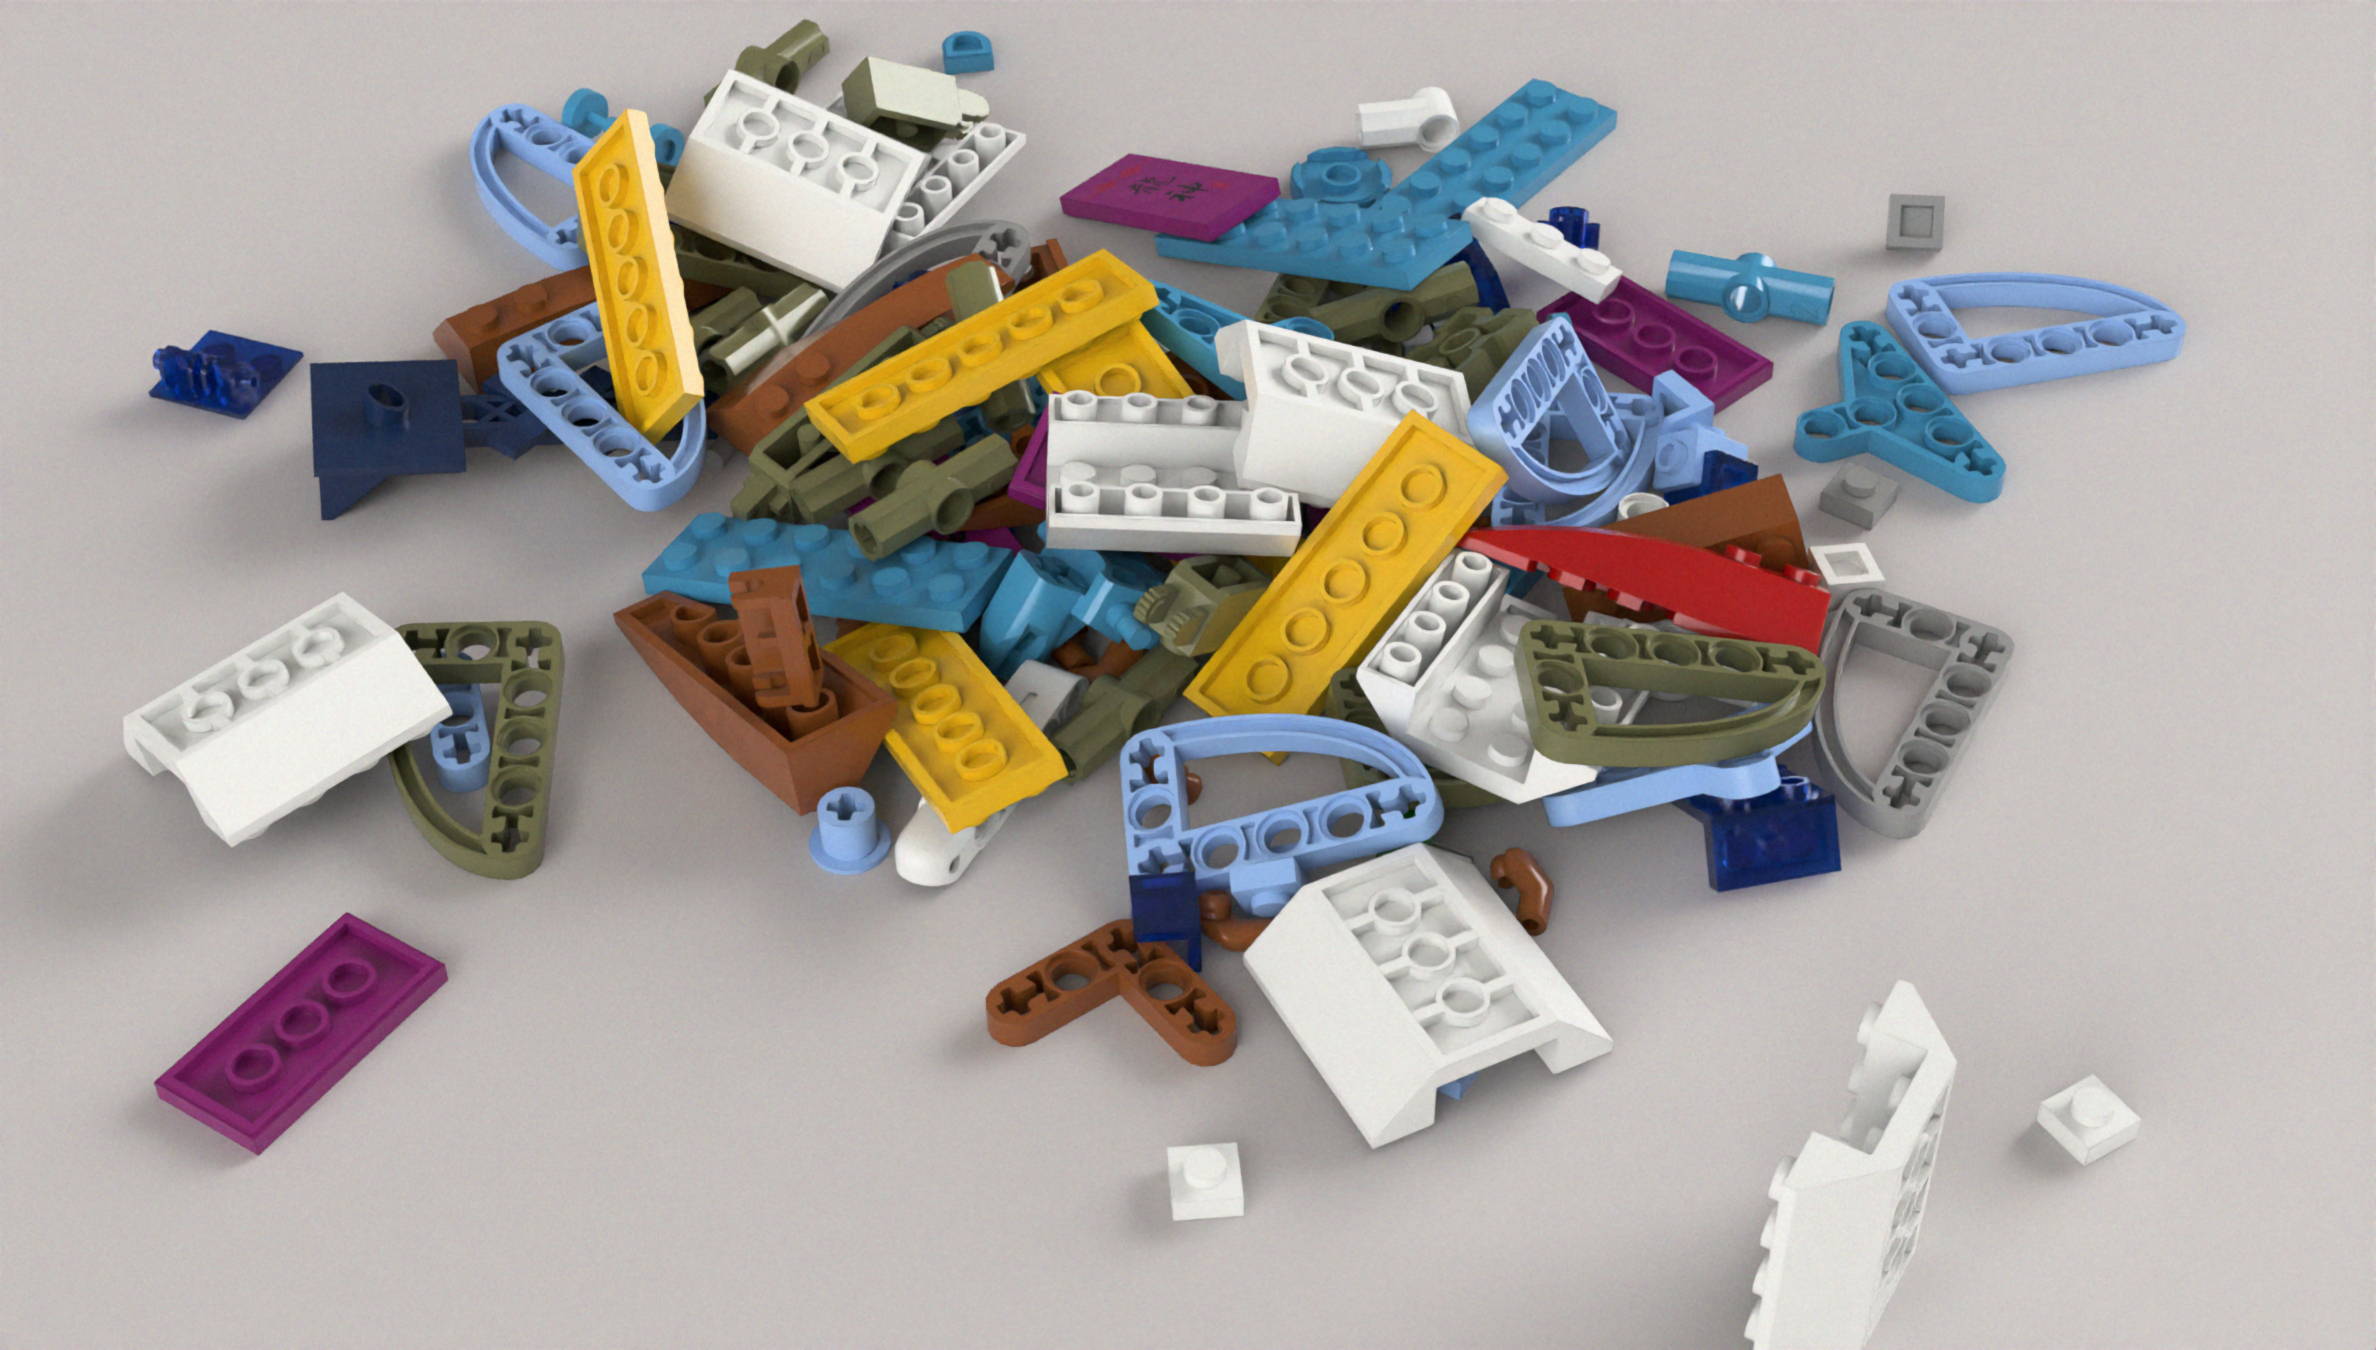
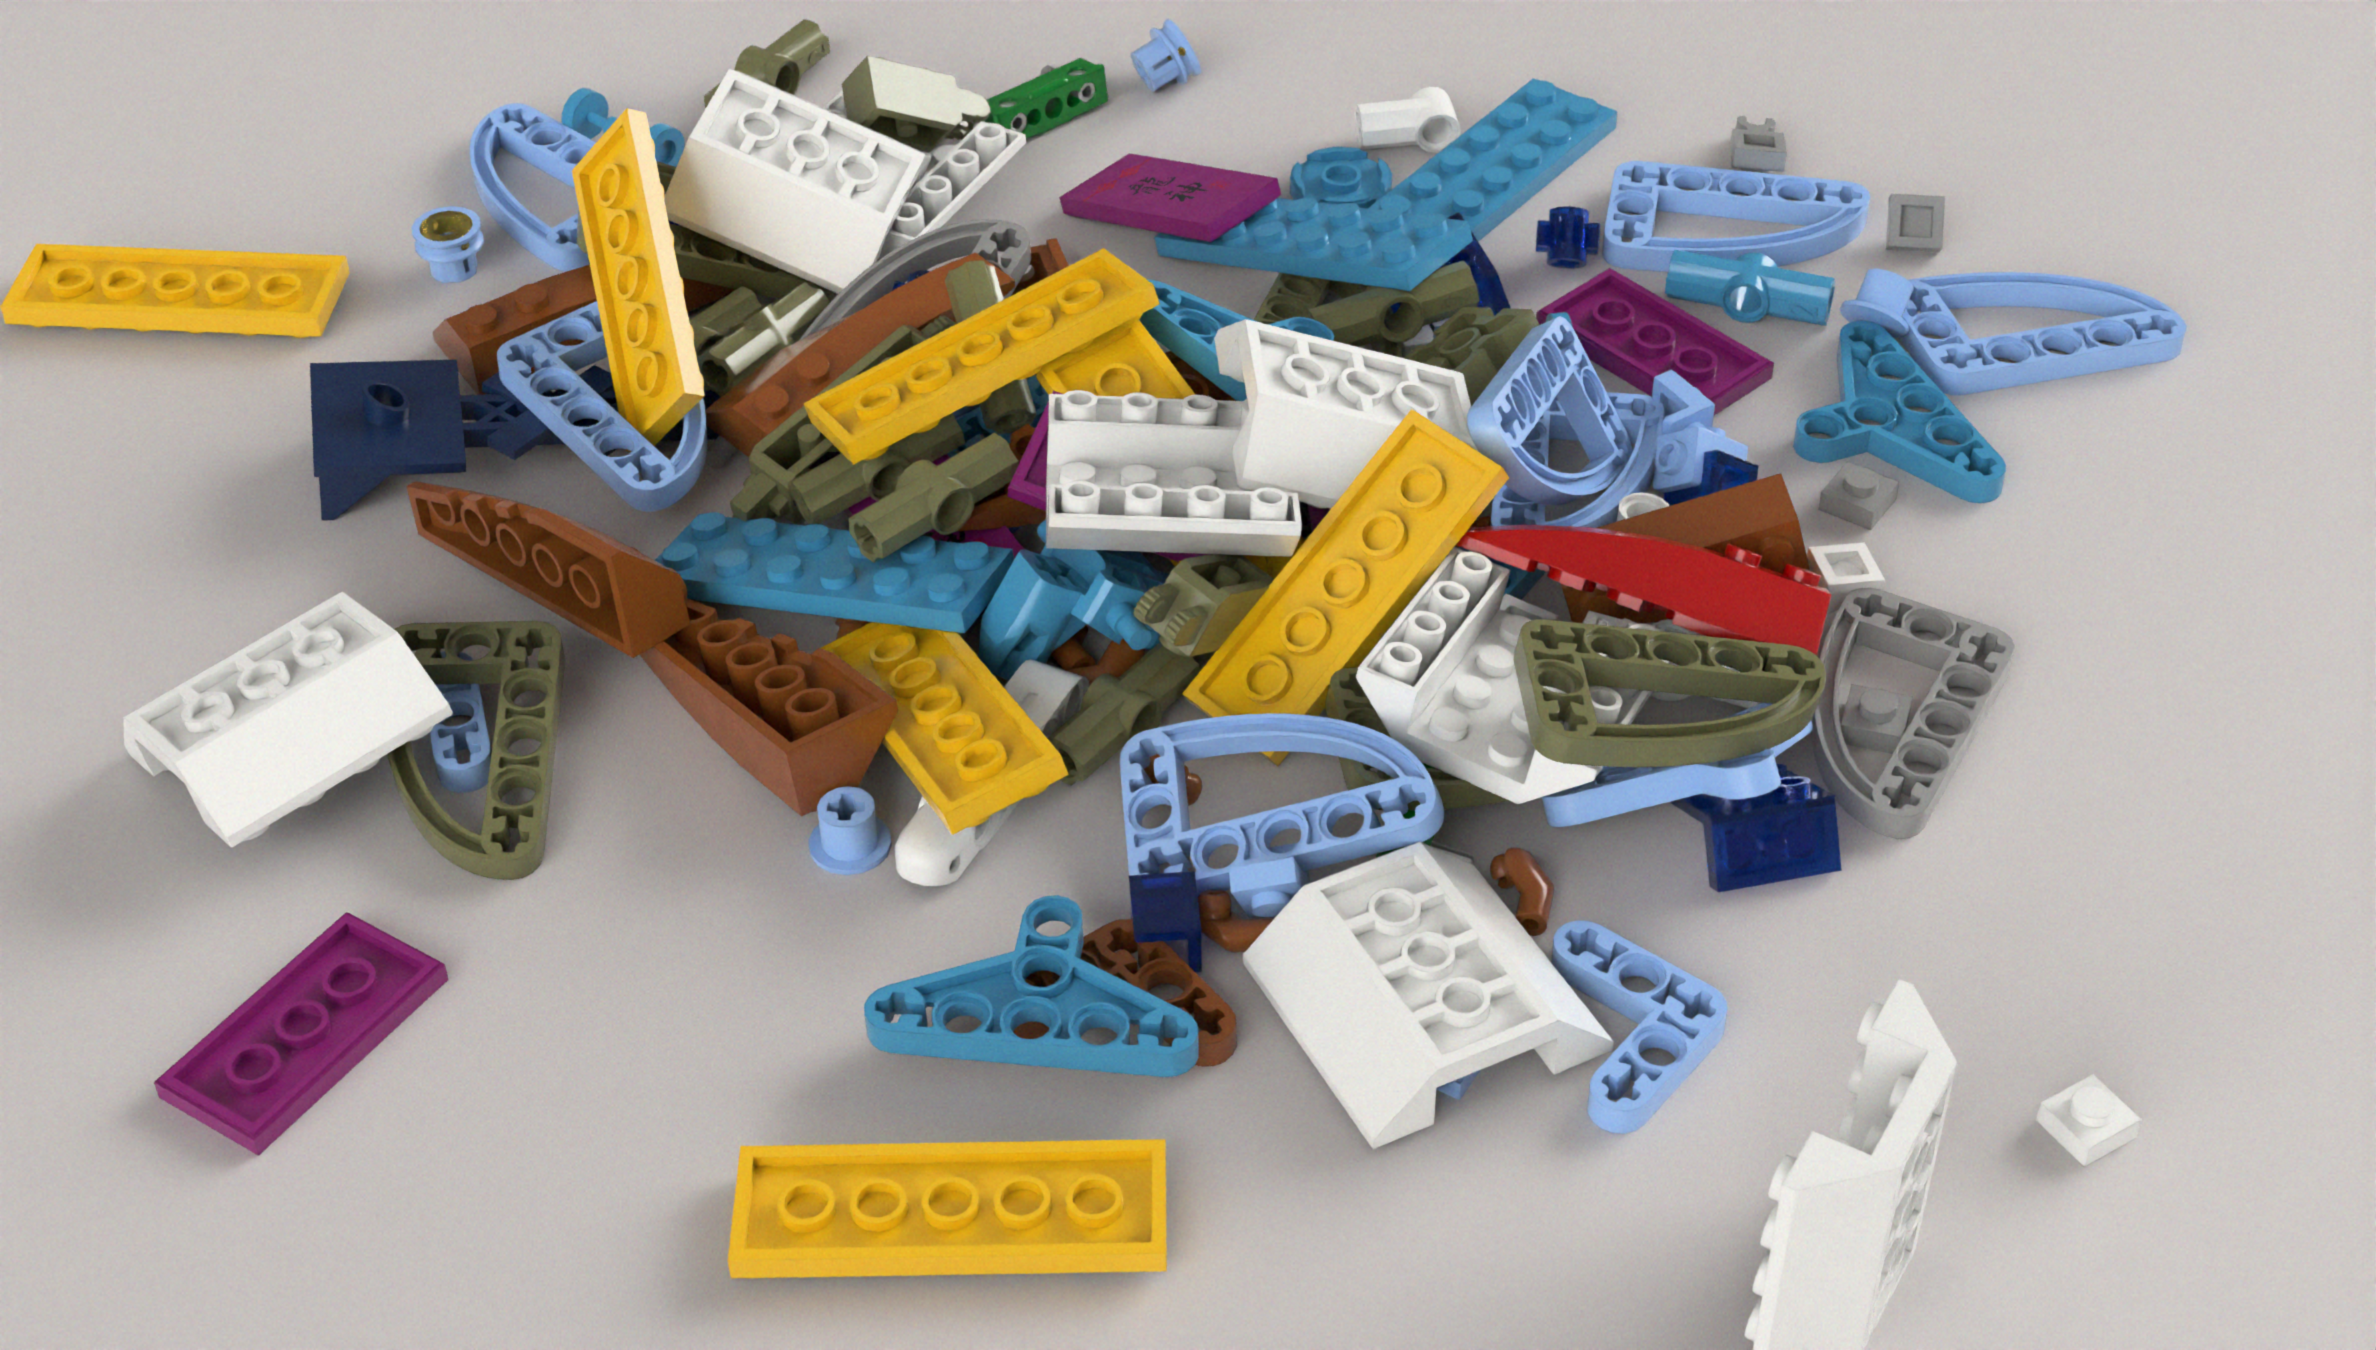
(176, 290): none -> yellow plate
(222, 373): clear blue hinge -> none
(449, 242): none -> light blue piece
(557, 564): none -> dark orange wedge
(778, 635): dark orange hinge -> none
(949, 1209): none -> yellow plate
(967, 53): dark azure tile -> none
(1002, 1000): none -> dark azure beam
(1050, 98): none -> green piece
(1176, 55): none -> light blue piece
(1205, 1181): white plate -> none
(1542, 249): white plate -> none
(1660, 1020): none -> light blue beam
(1757, 147): none -> light grey plate
(1828, 208): none -> light blue beam
(1875, 718): none -> light grey plate
(1881, 301): none -> light blue piece

